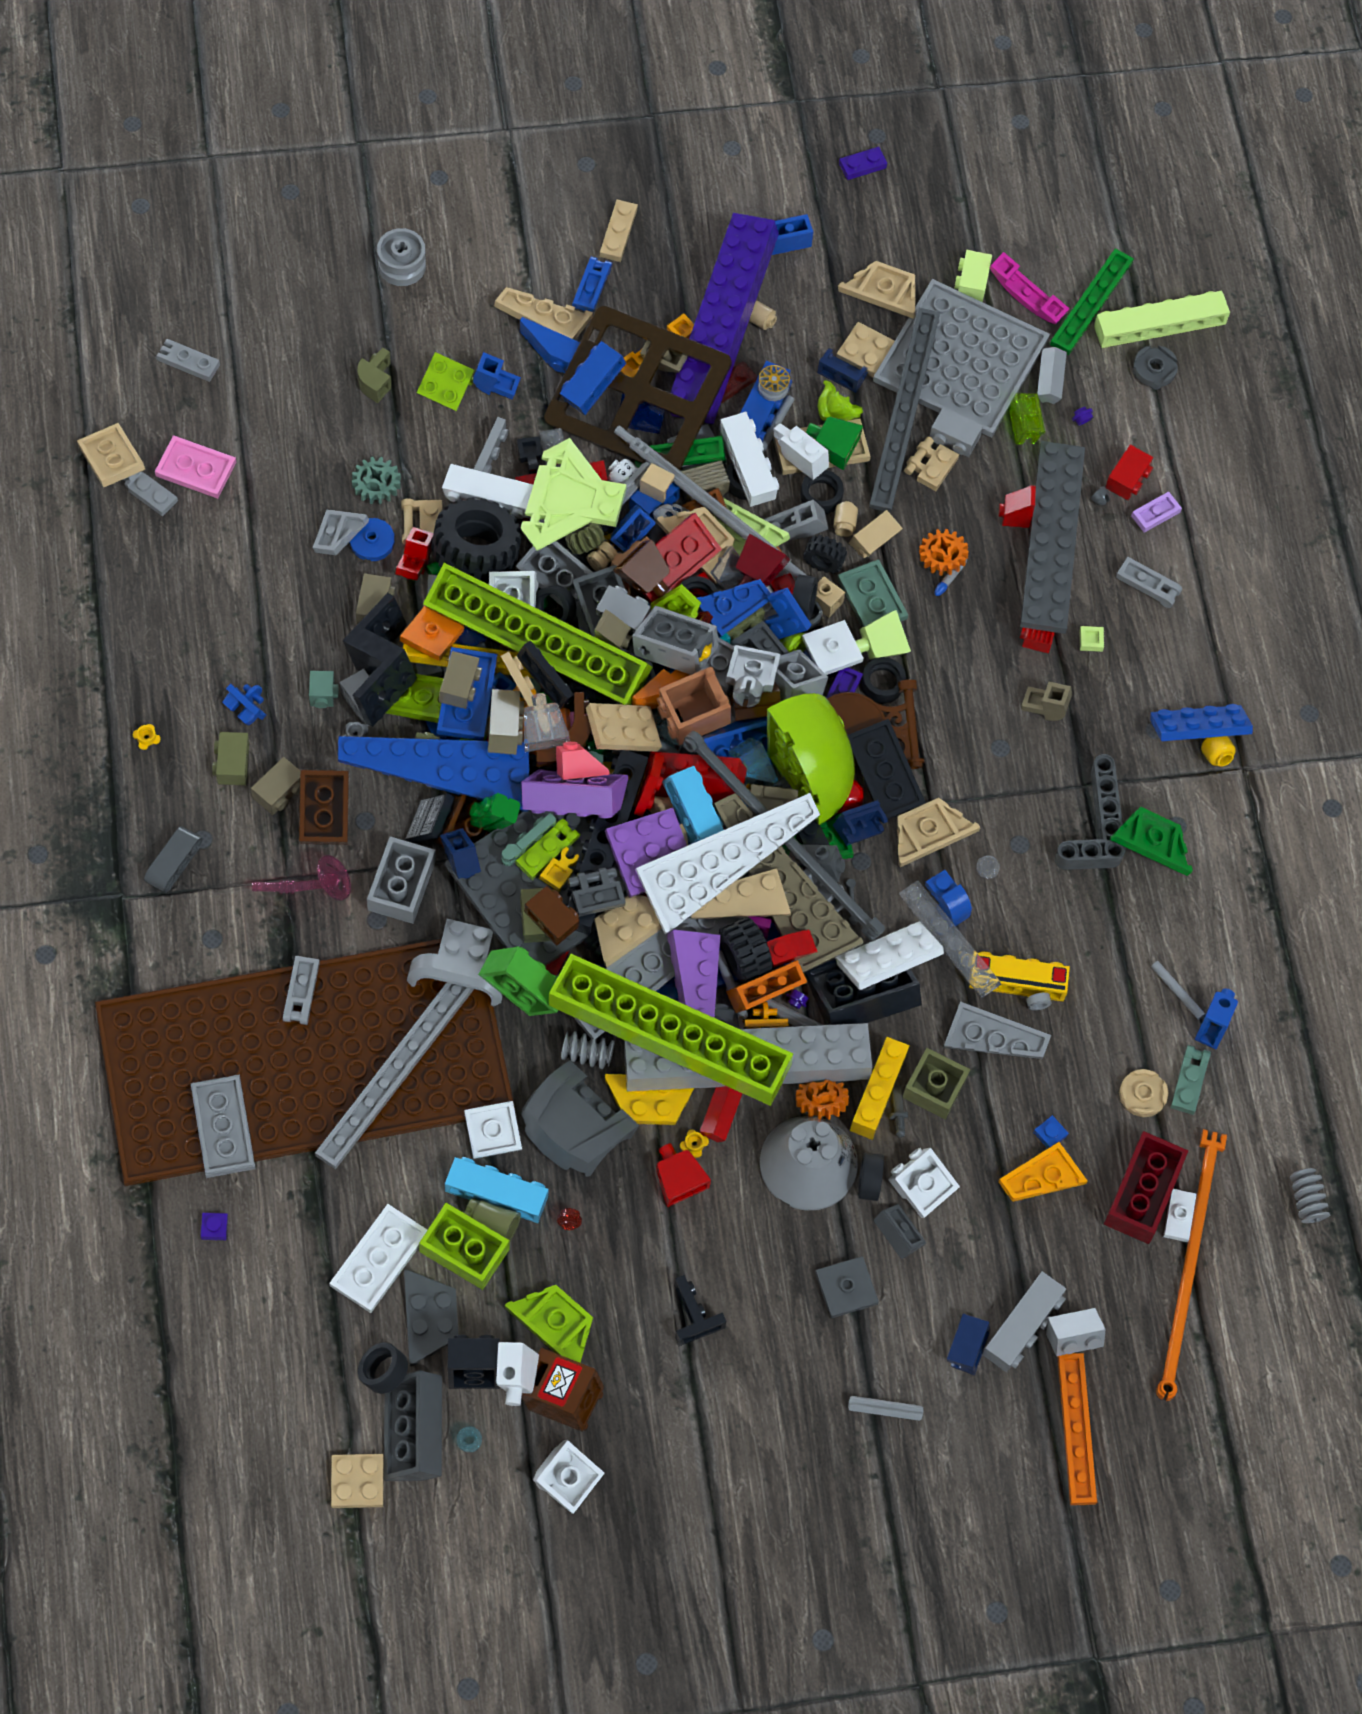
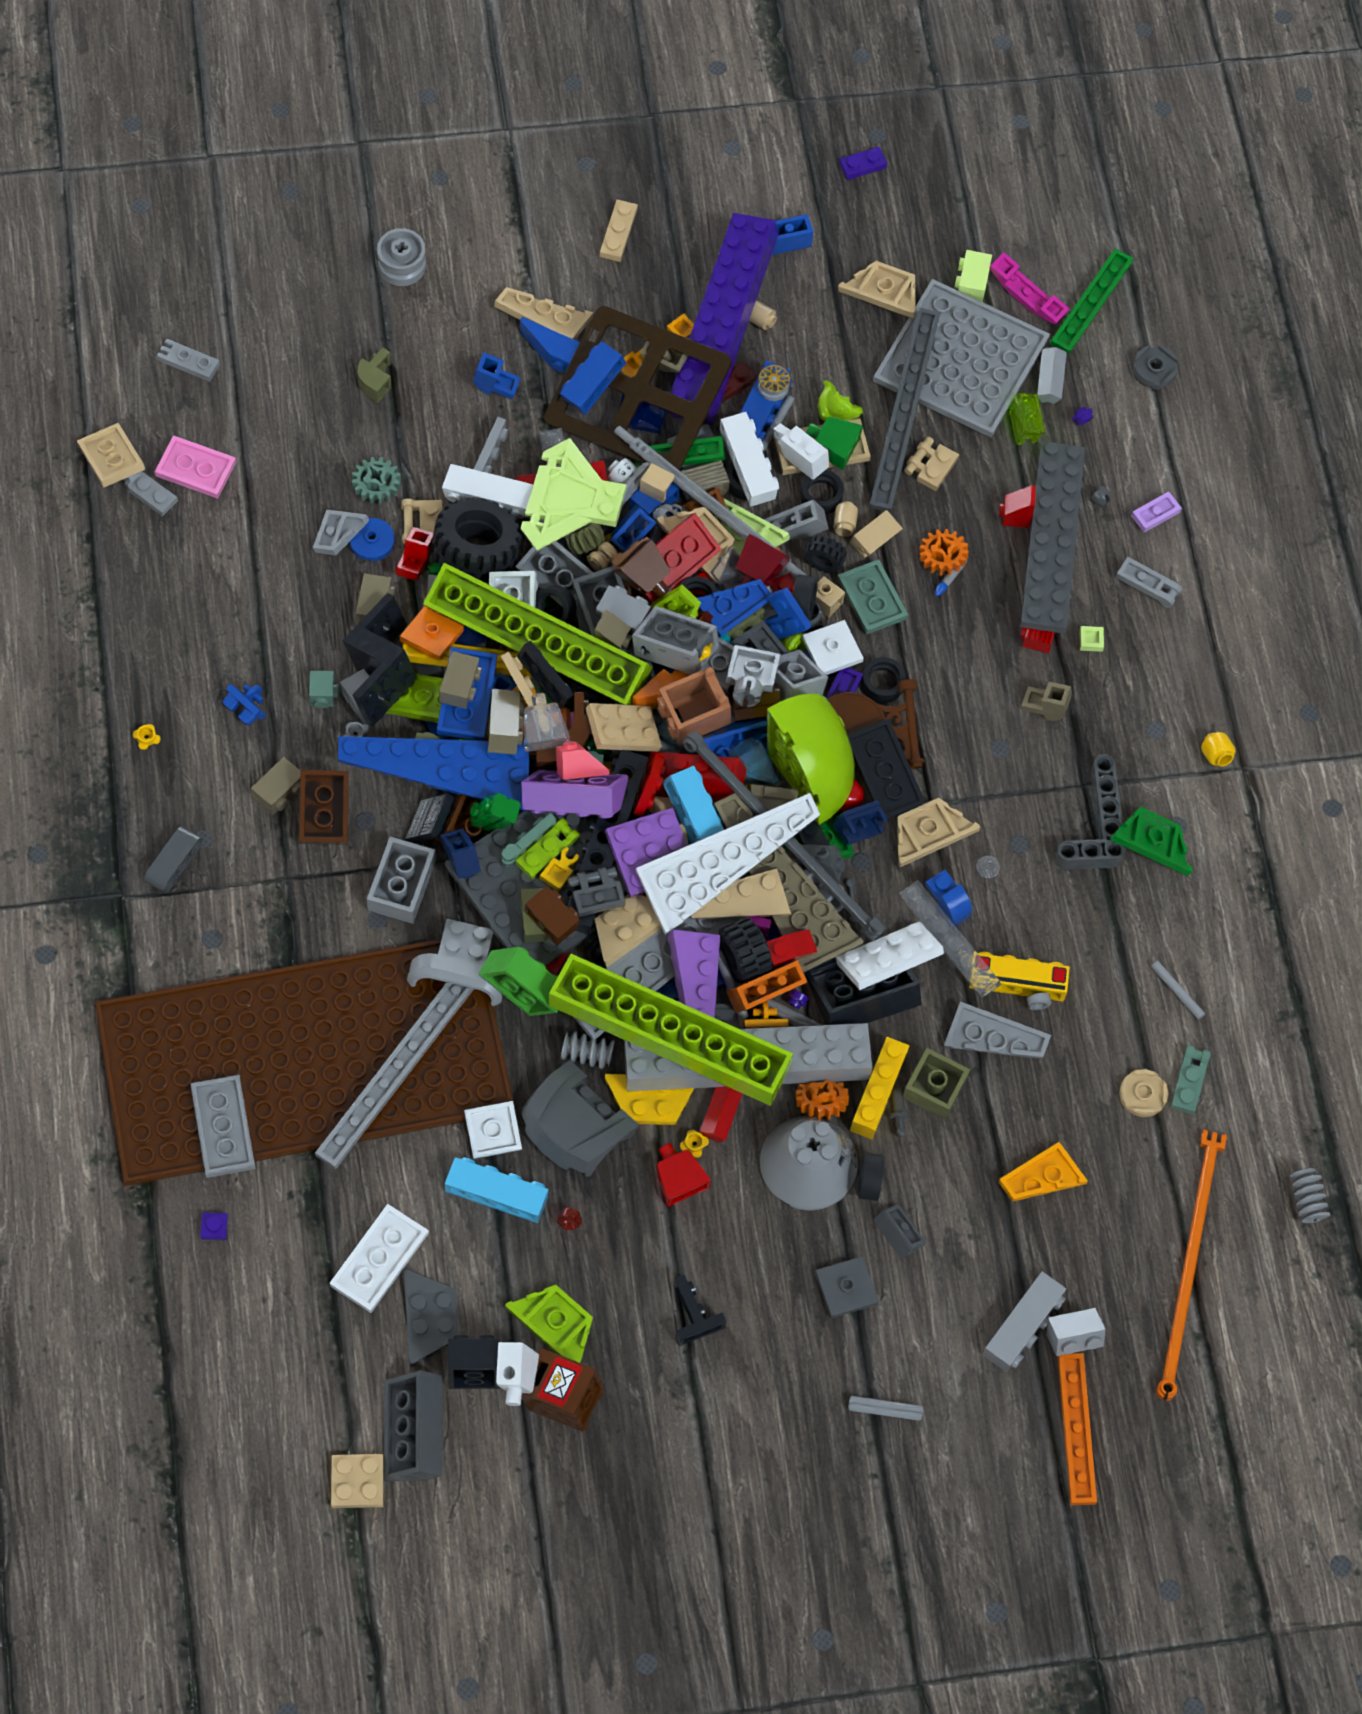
(232, 758): olive brick -> none
(301, 989): light grey plate -> none
(328, 881): clear pink dish -> none
(392, 1377): black tyre -> none
(446, 381): lime hinge -> none
(464, 1246): lime brick -> none
(469, 1431): clear light blue plate -> none
(494, 1217): olive plant -> none
(530, 452): black plate -> none
(567, 1475): white slope -> none
(591, 285): blue plate -> none
(841, 371): dark blue hinge -> none
(865, 348): tan plate -> none
(883, 637): yellowish green torso -> none
(923, 1181): white plate -> none
(956, 432): light grey brick -> none
(969, 1344): dark blue hinge -> none
(1050, 1132): blue plate -> none
(1129, 473): red brick -> none
(1146, 1187): dark red brick -> none
(1161, 319): yellowish green brick -> none
(1179, 1215): white plate -> none
(1201, 722): blue plate -> none
(1219, 1012): blue torso -> none

